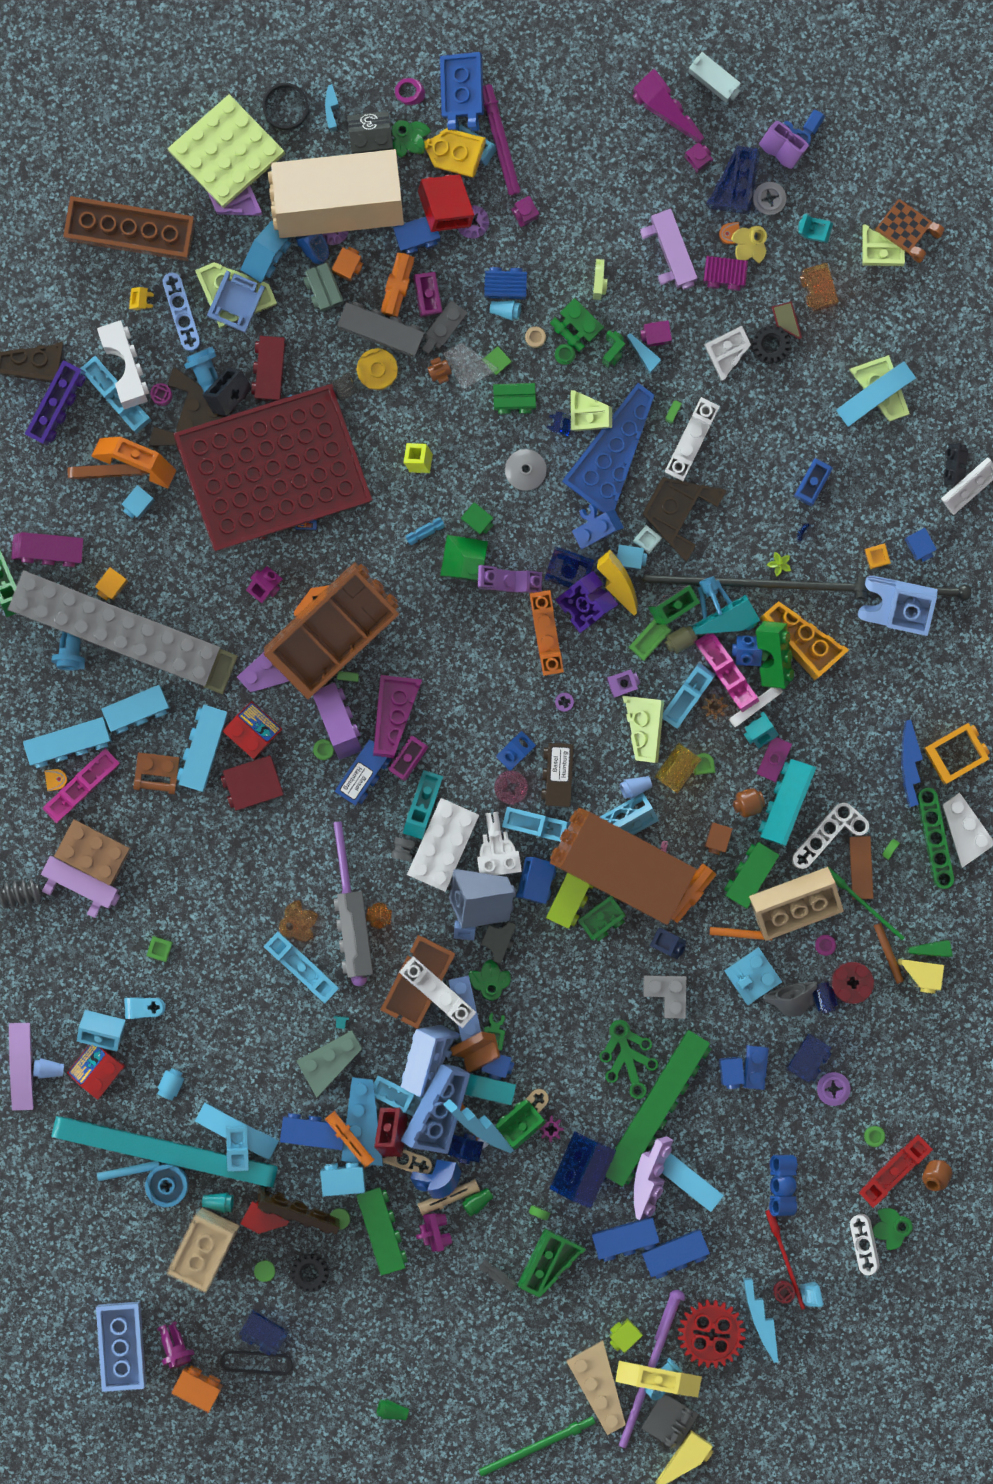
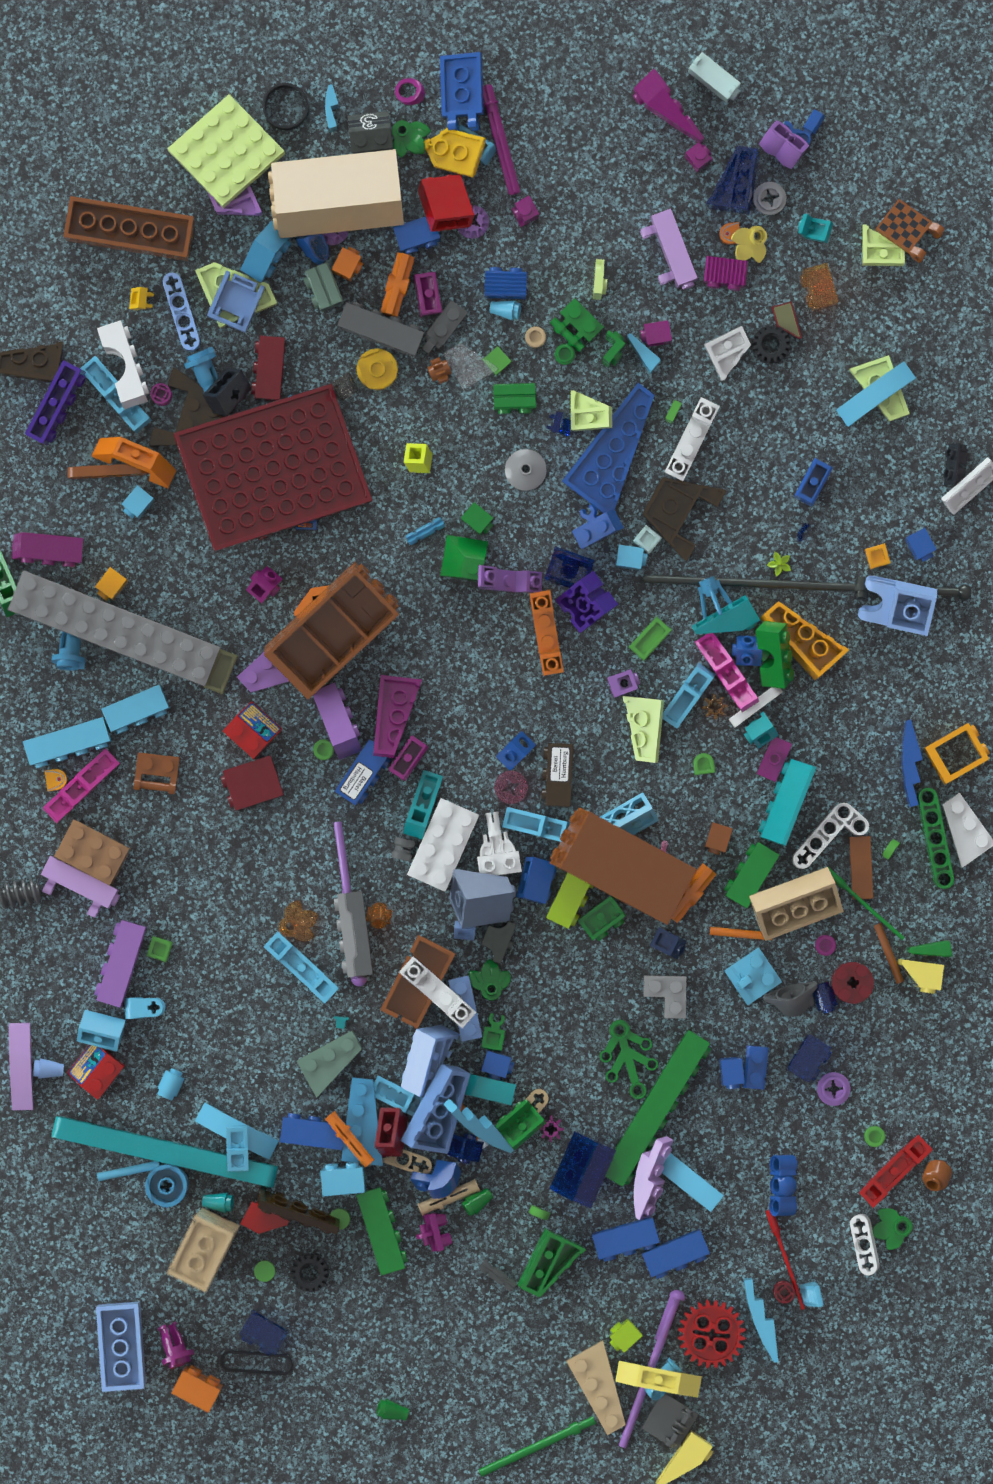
(121, 963): none -> medium lavender brick
(203, 748): medium azure brick -> none
(348, 677): bright green tile -> none
(477, 1050): dark orange panel -> none
(567, 696): medium lavender bush -> none
(618, 581): yellow slope -> none
(633, 787): light blue cone -> none
(673, 604): green brick -> none
(678, 767): clear yellow hinge -> none
(680, 639): olive brick -> none
(749, 802): dark orange head -> none

